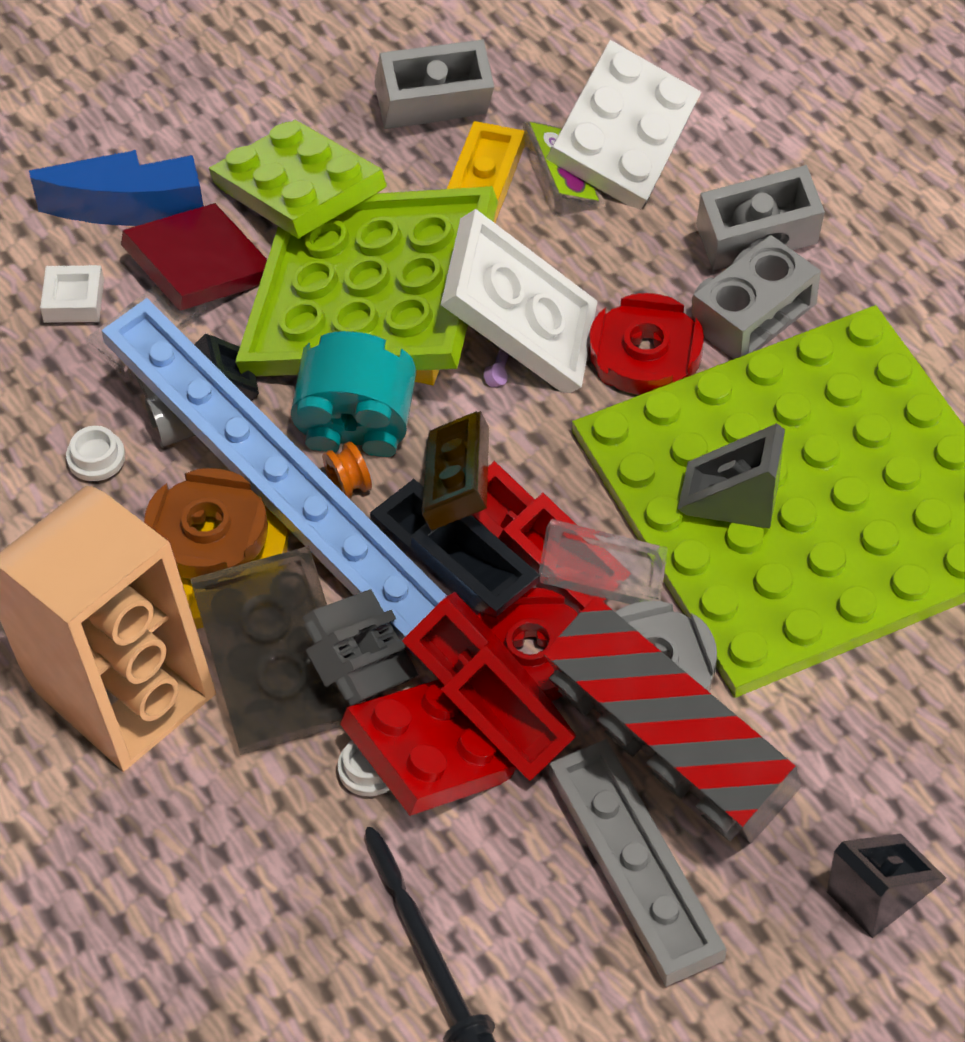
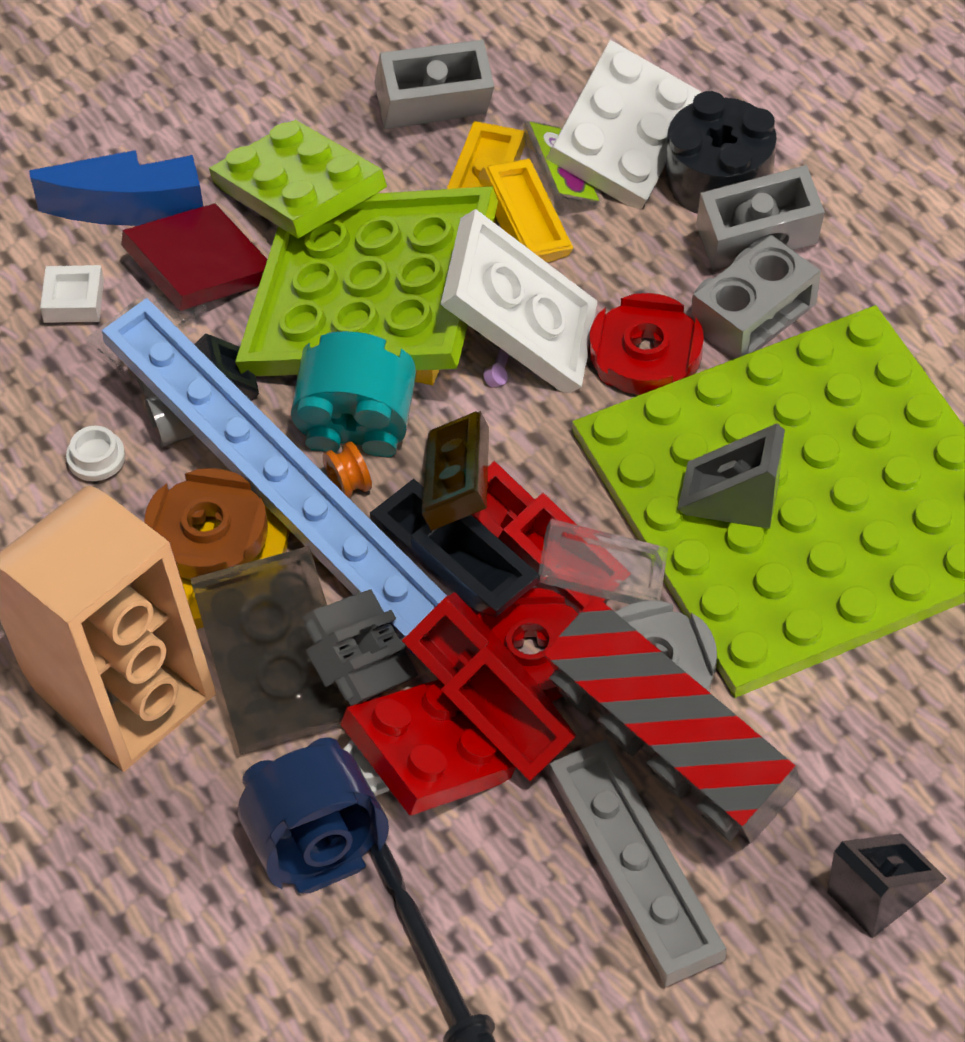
(311, 816): none -> dark blue brick
(526, 208): none -> yellow tile
(717, 145): none -> black brick

